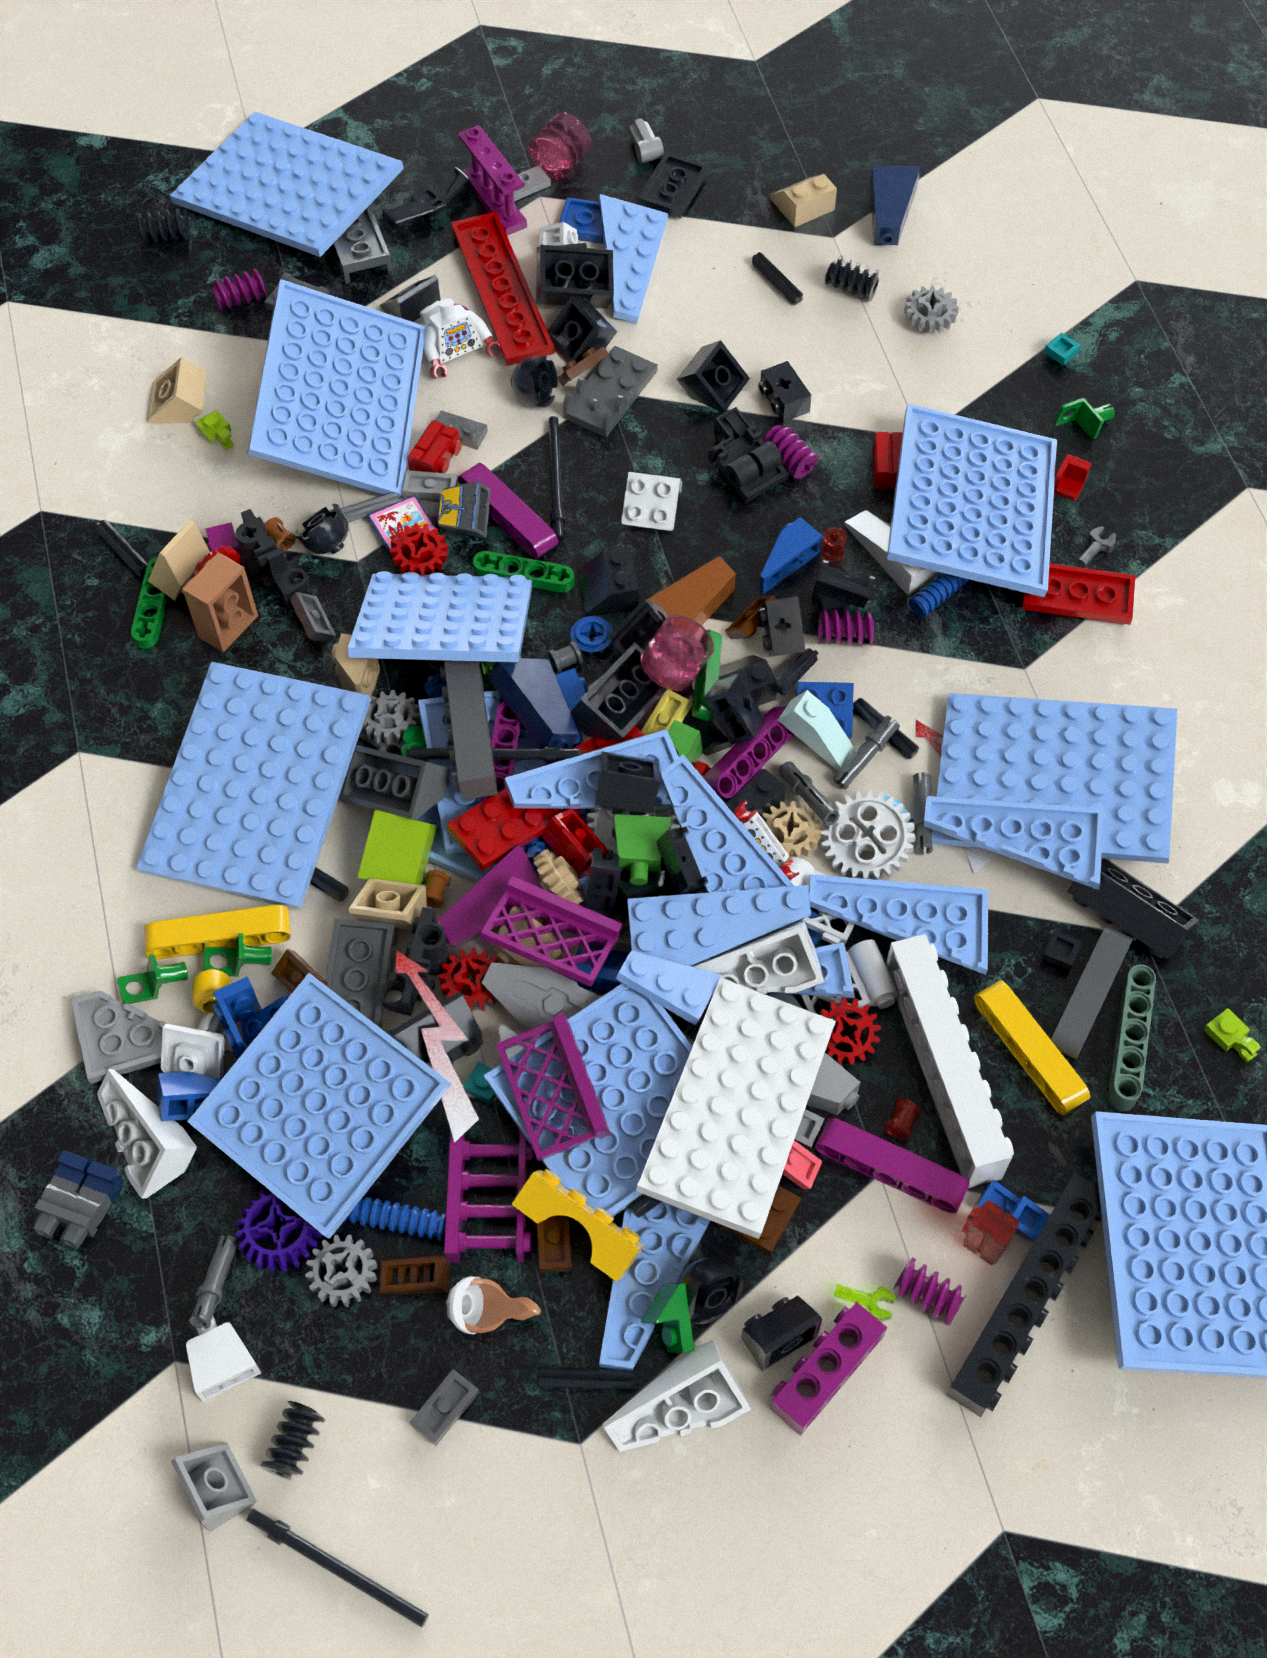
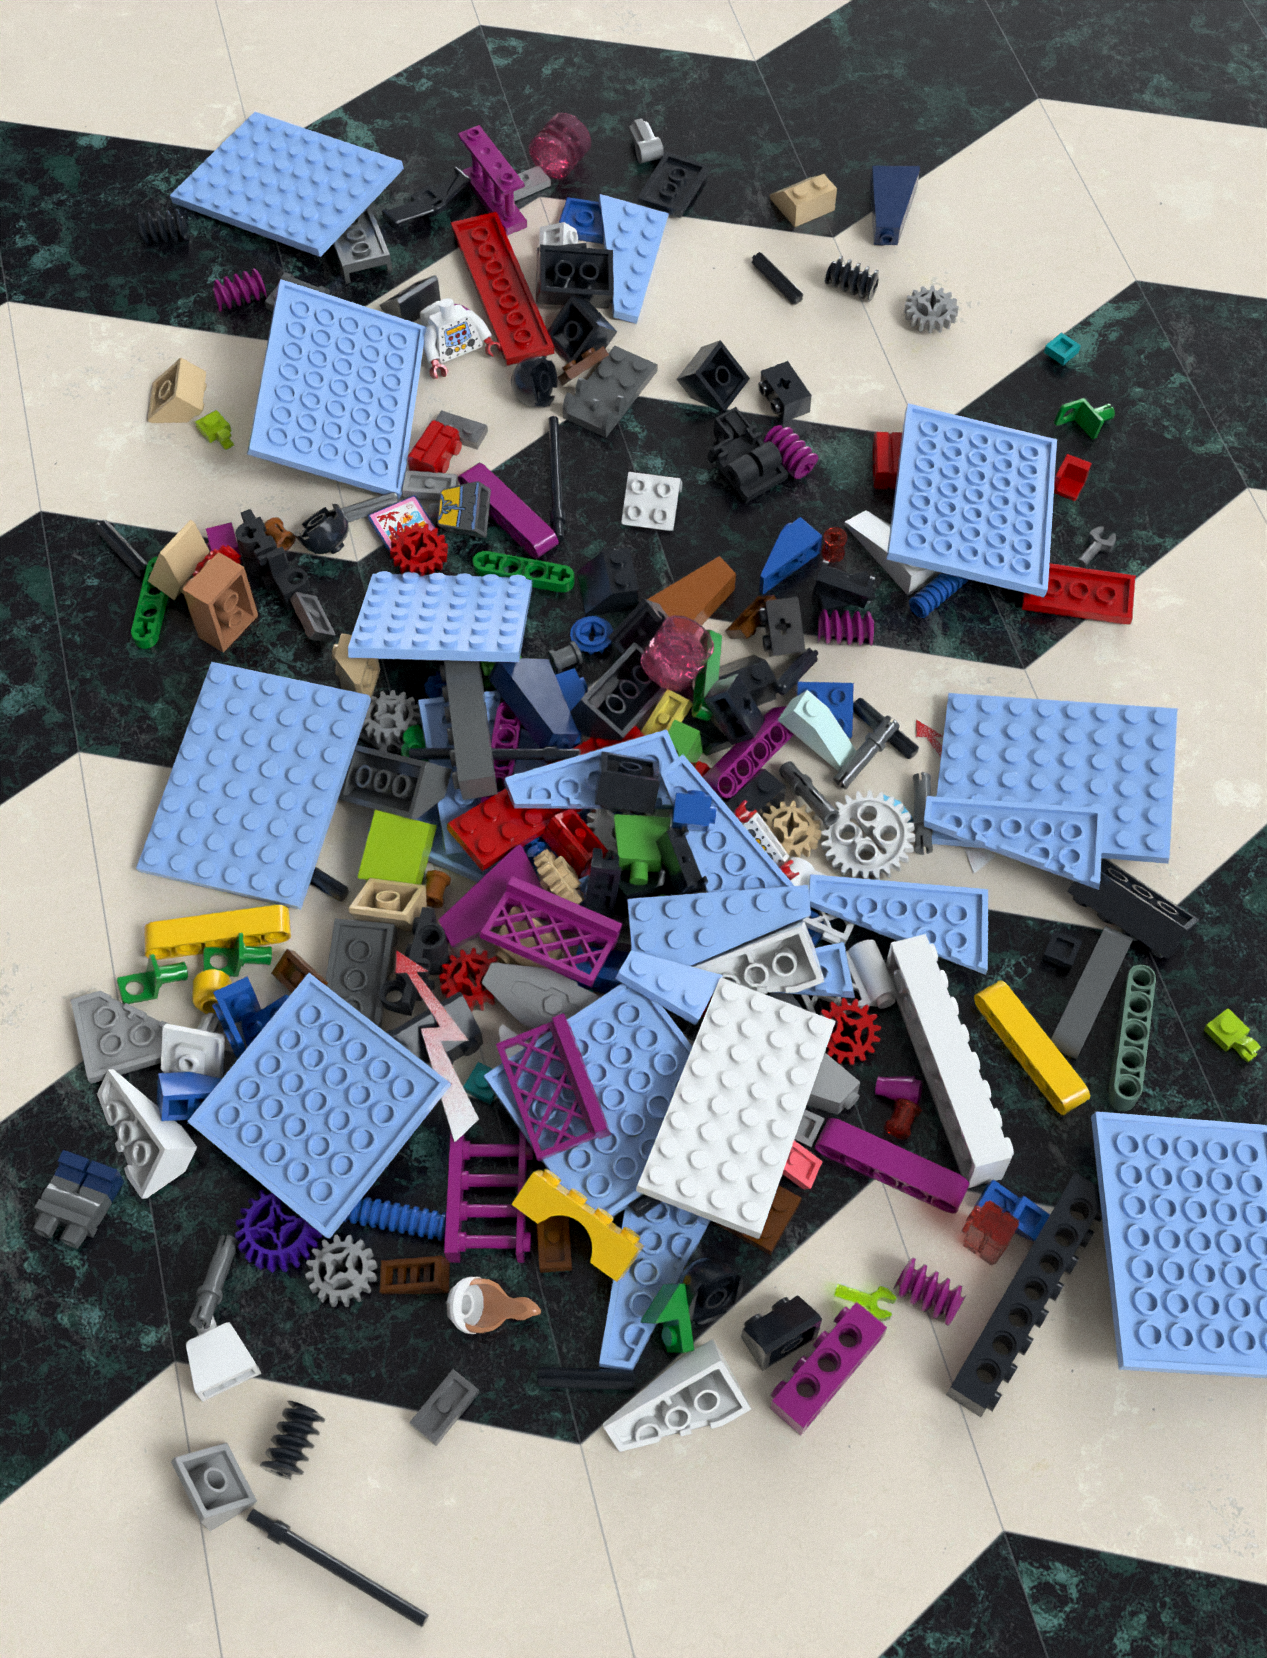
(693, 811): none -> blue brick
(899, 1087): none -> magenta cone

